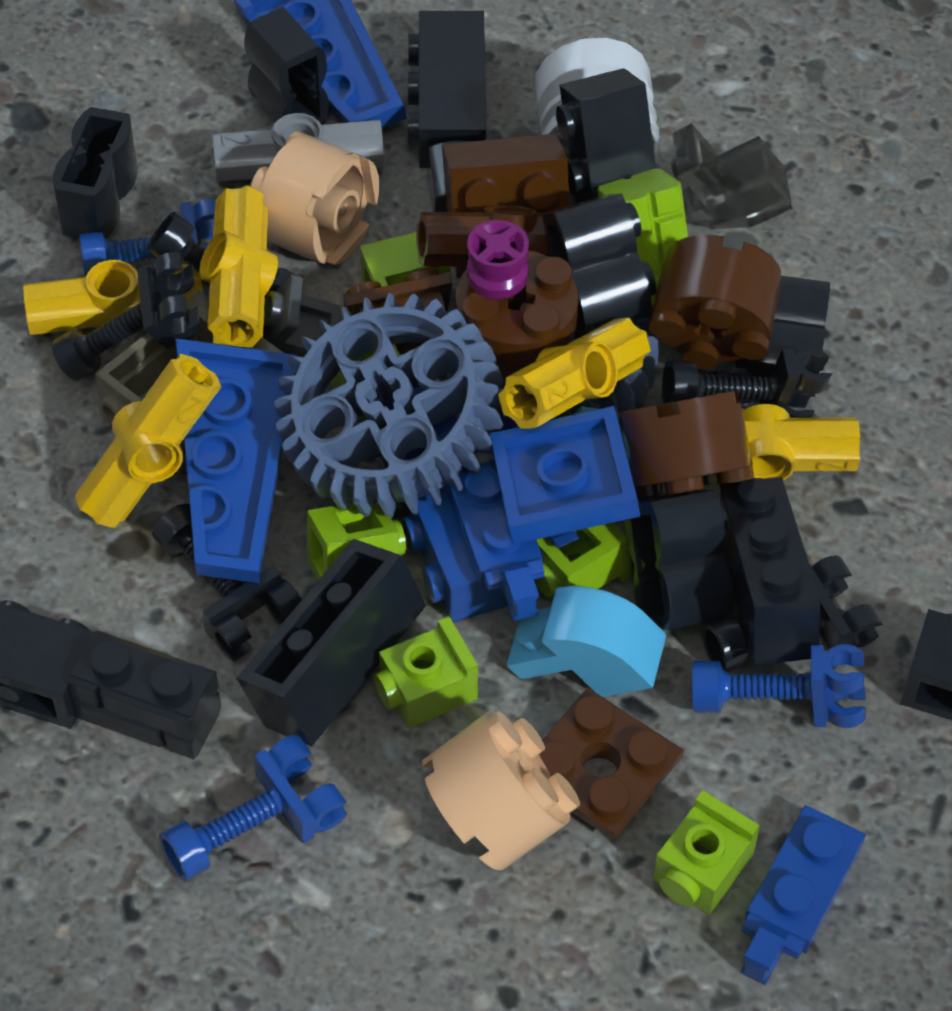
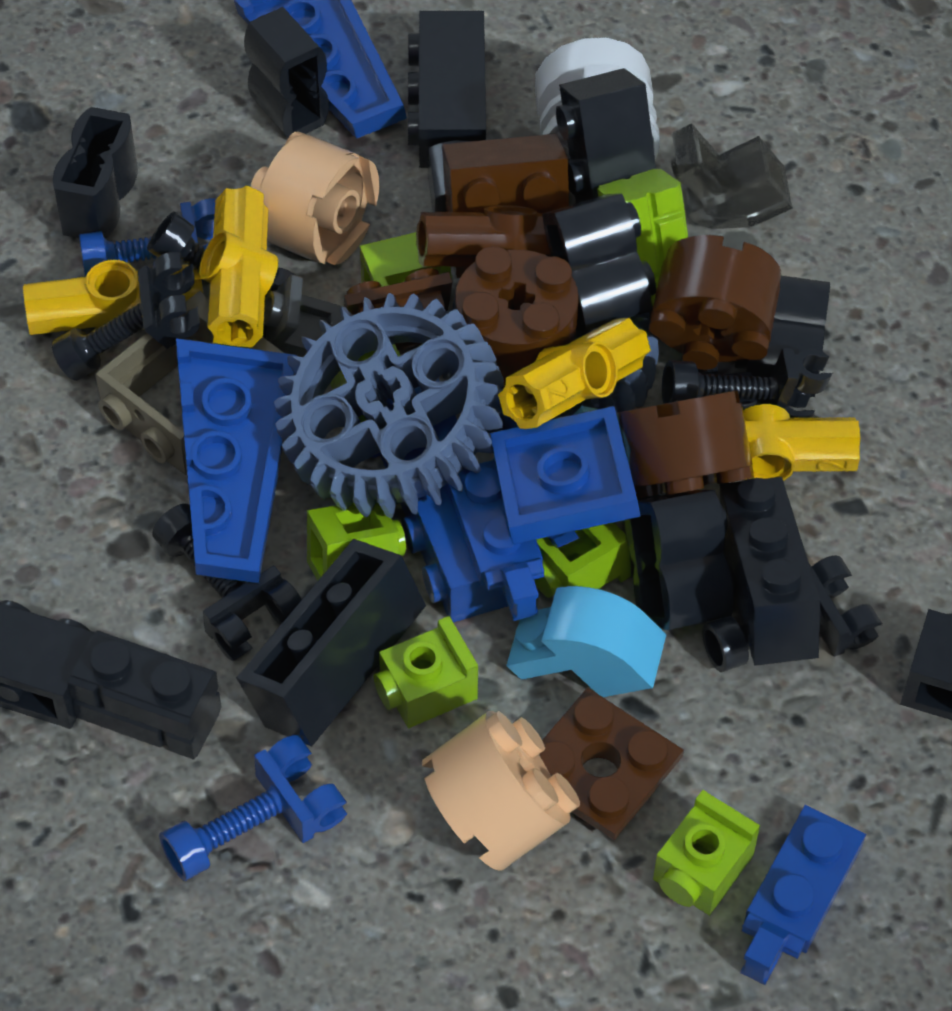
(147, 440): yellow piece -> none
(245, 152): light grey piece -> none
(497, 259): magenta wheel -> none
(822, 686): blue bar -> none

